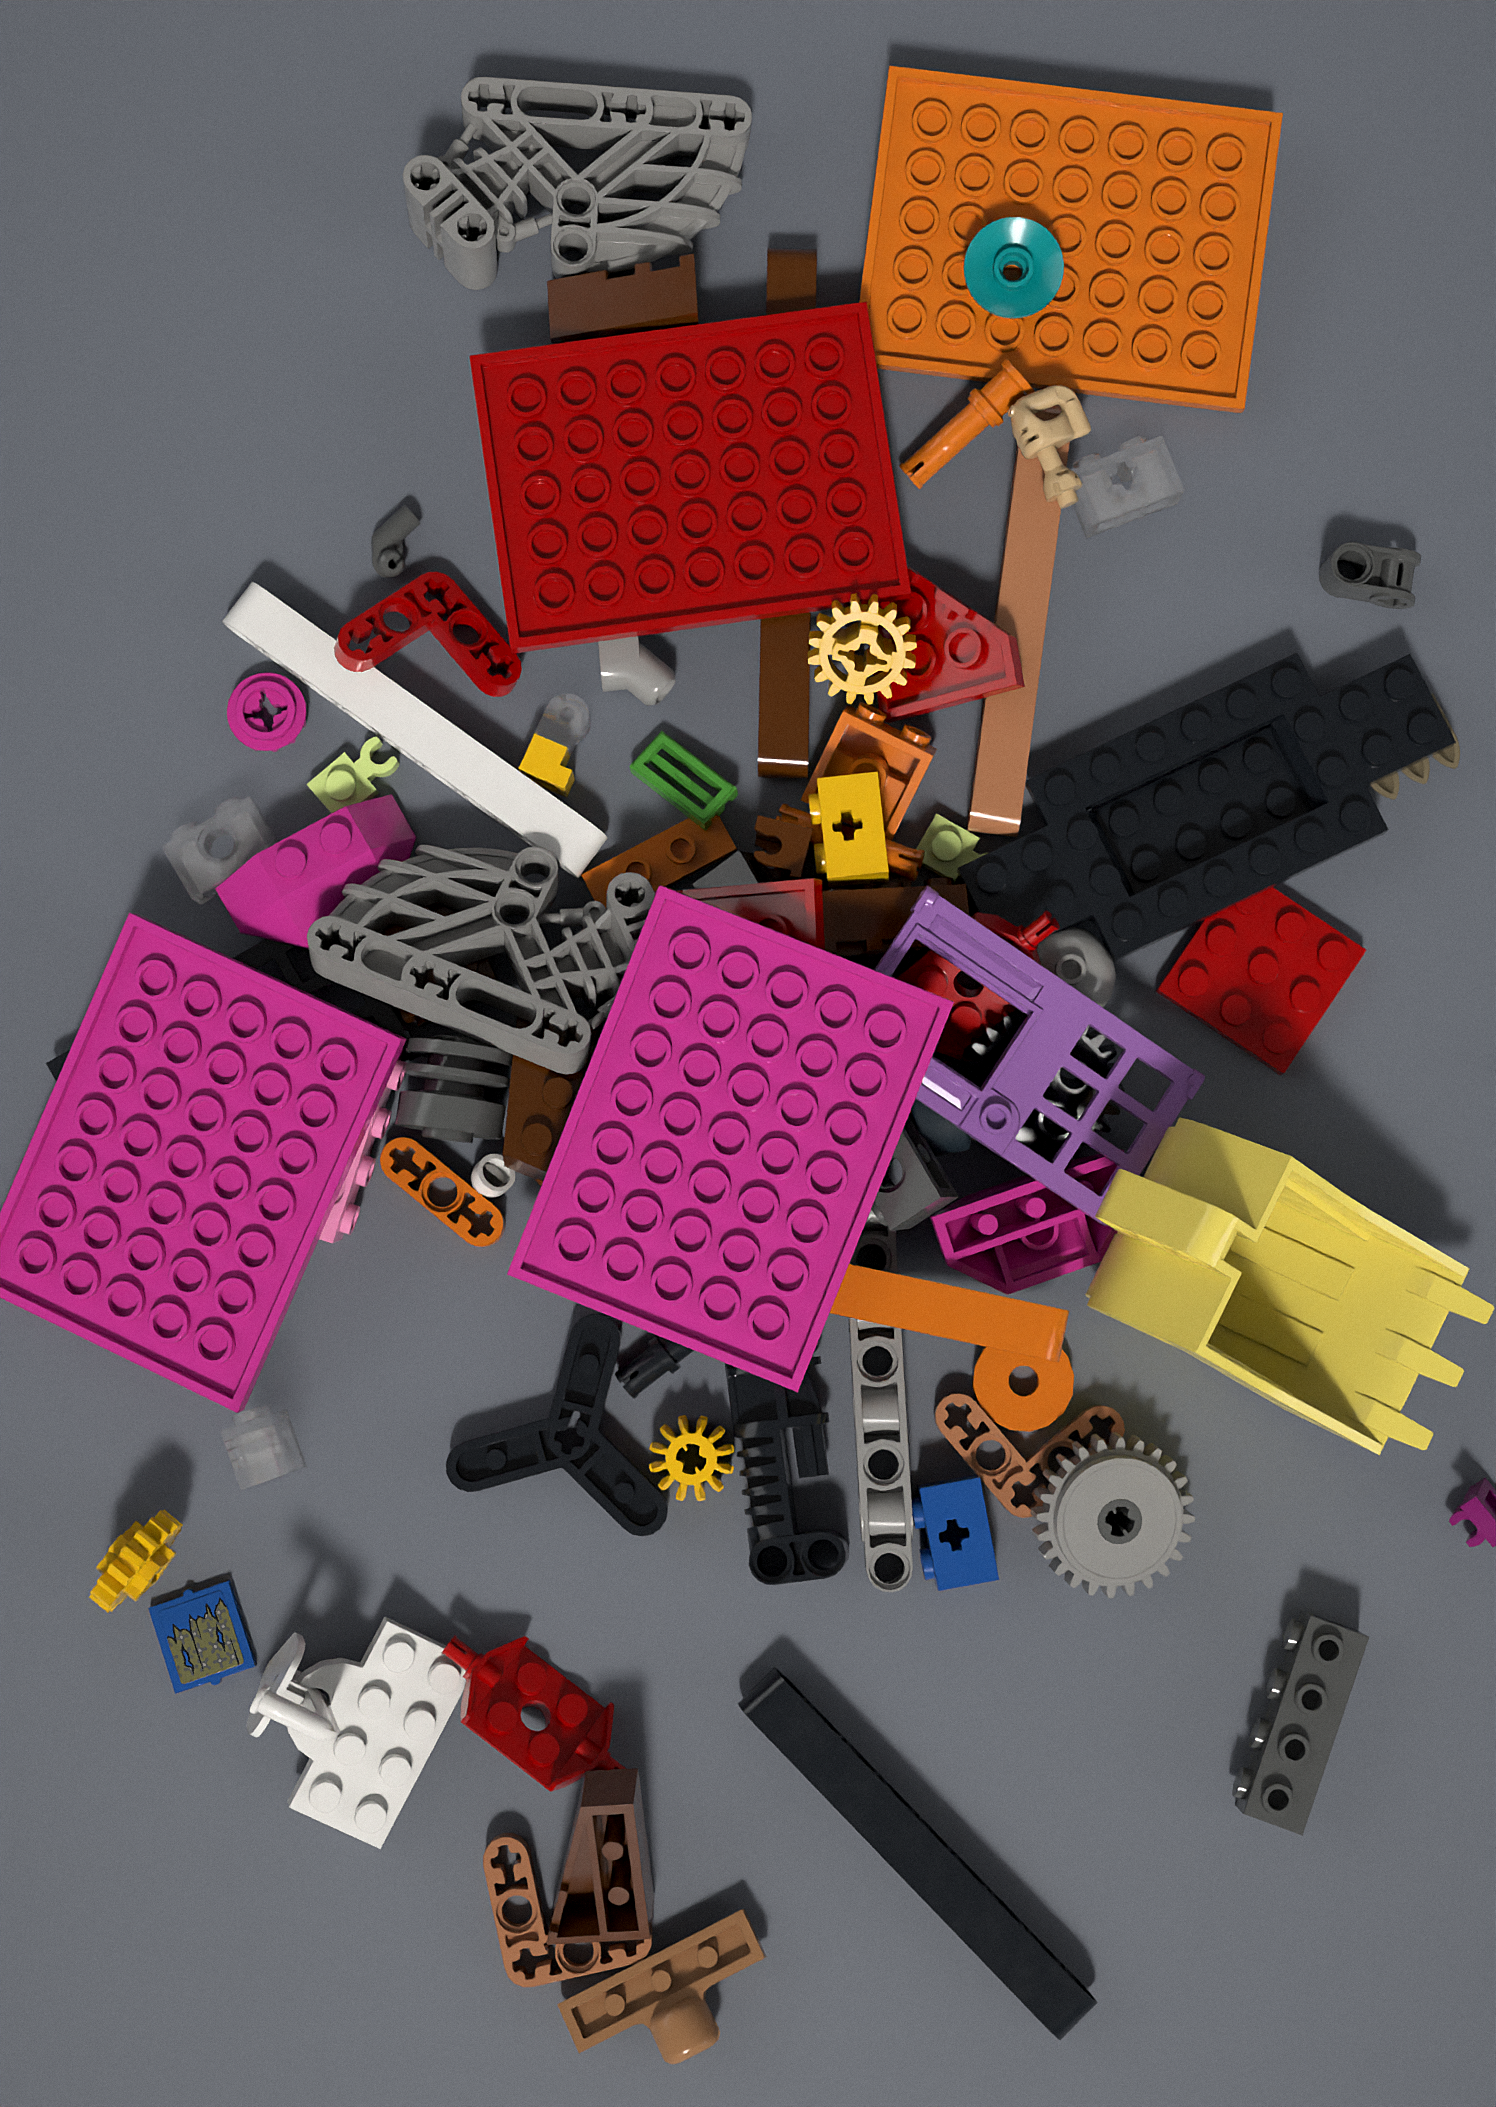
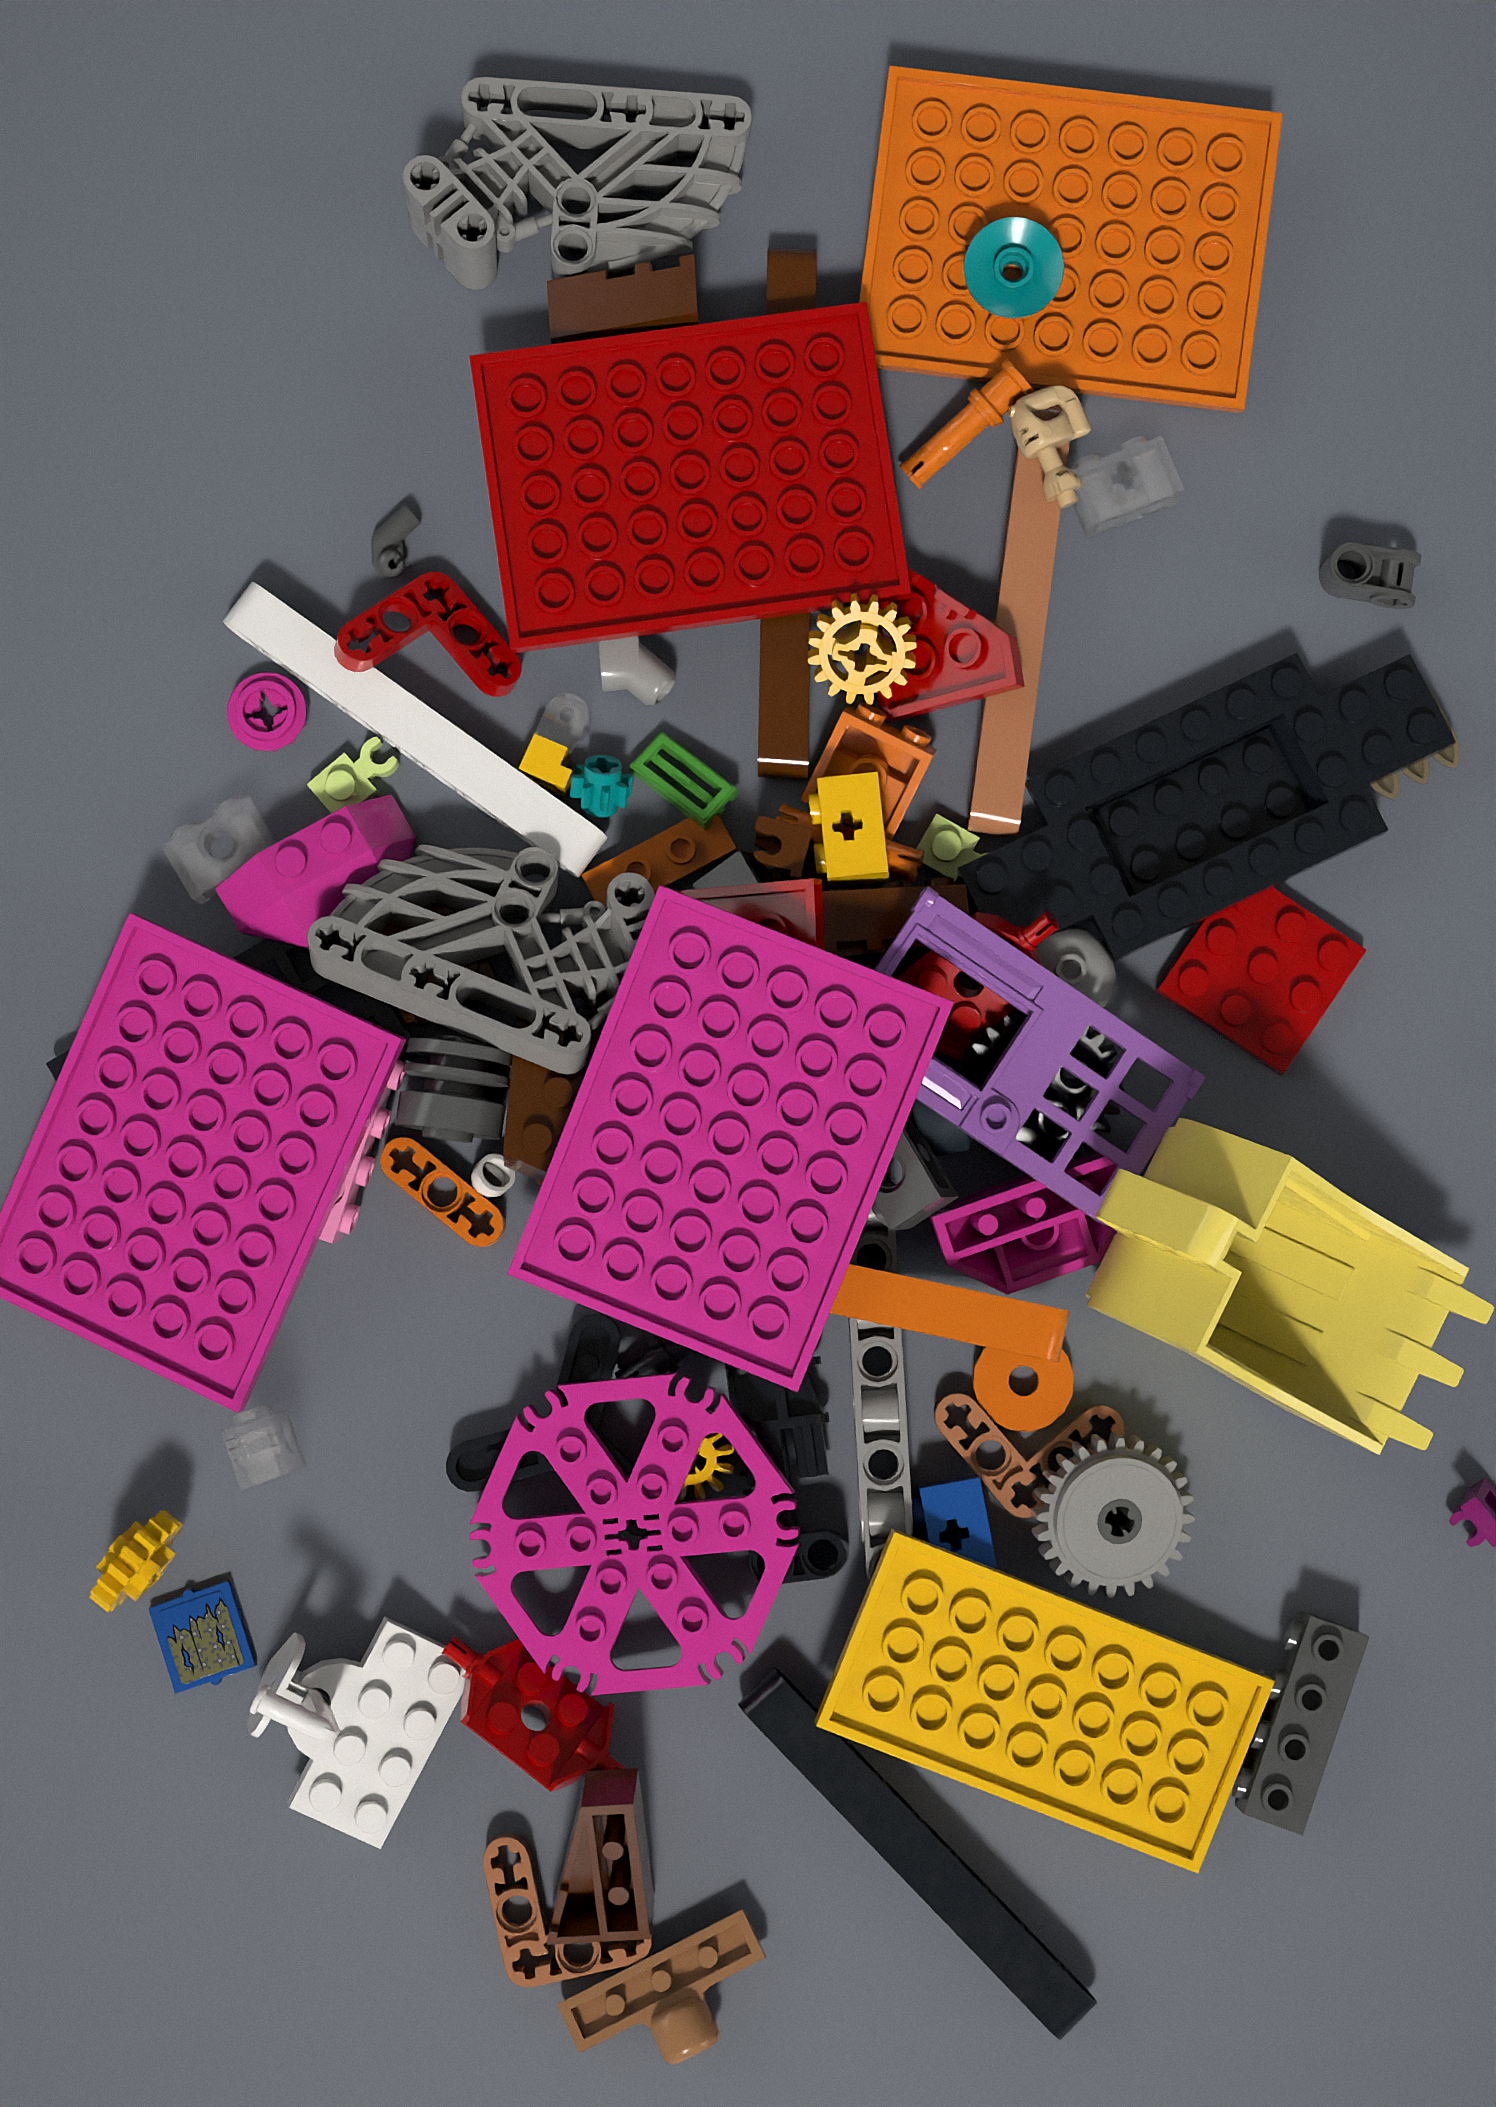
(601, 785): none -> teal gear
(651, 1489): none -> dark pink plate
(1044, 1701): none -> yellow plate

